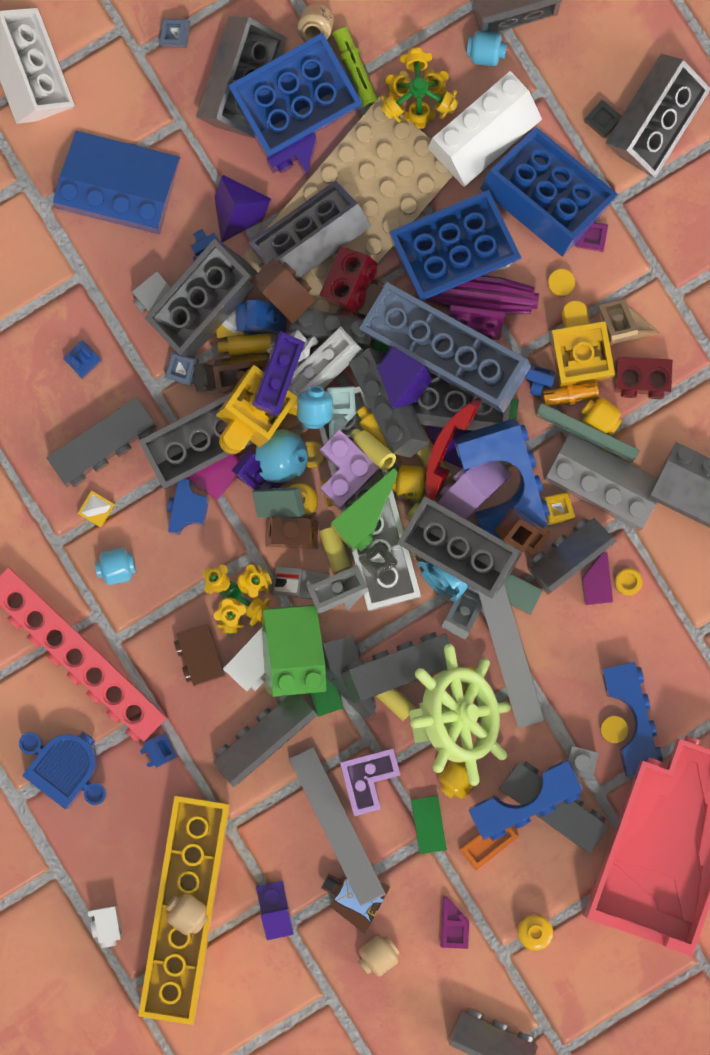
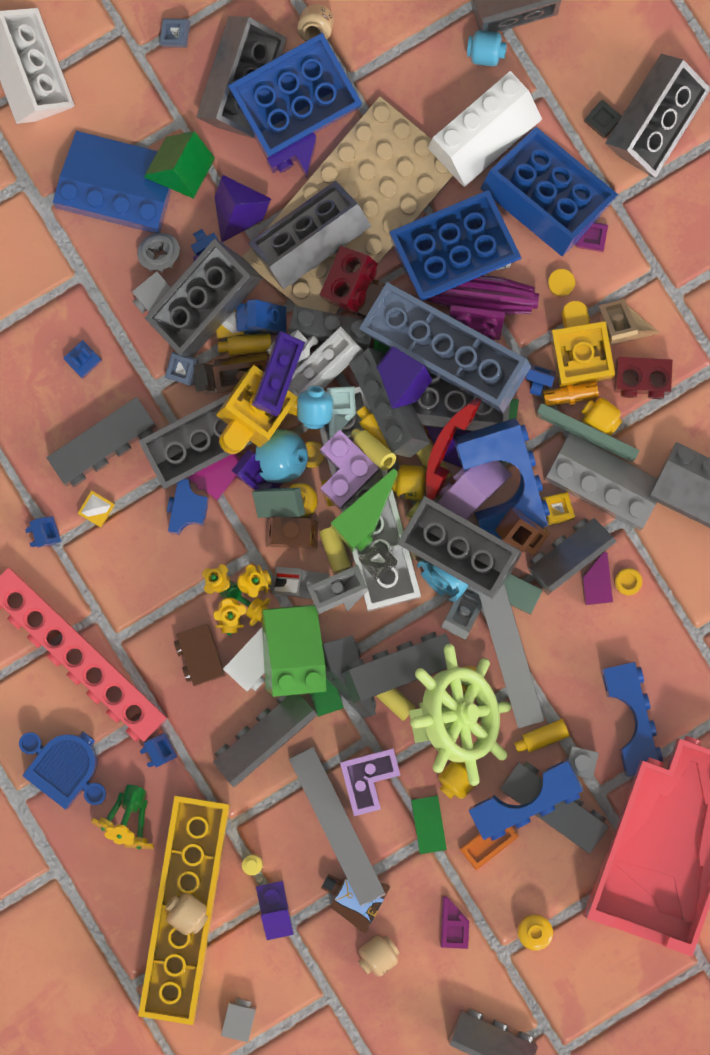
(44, 532): none -> blue tile
(106, 925): white brick -> none
(115, 566): medium azure head -> none
(131, 801): none -> plant
(155, 243): none -> light grey gear
(181, 163): none -> green slope
(239, 1020): none -> light grey brick
(252, 864): none -> light yellow cylinder
(283, 290): reddish brown brick -> none
(351, 54): lime pin -> none
(431, 85): yellow plant -> none
(542, 737): none -> yellow cylinder
(614, 729): yellow tile -> none

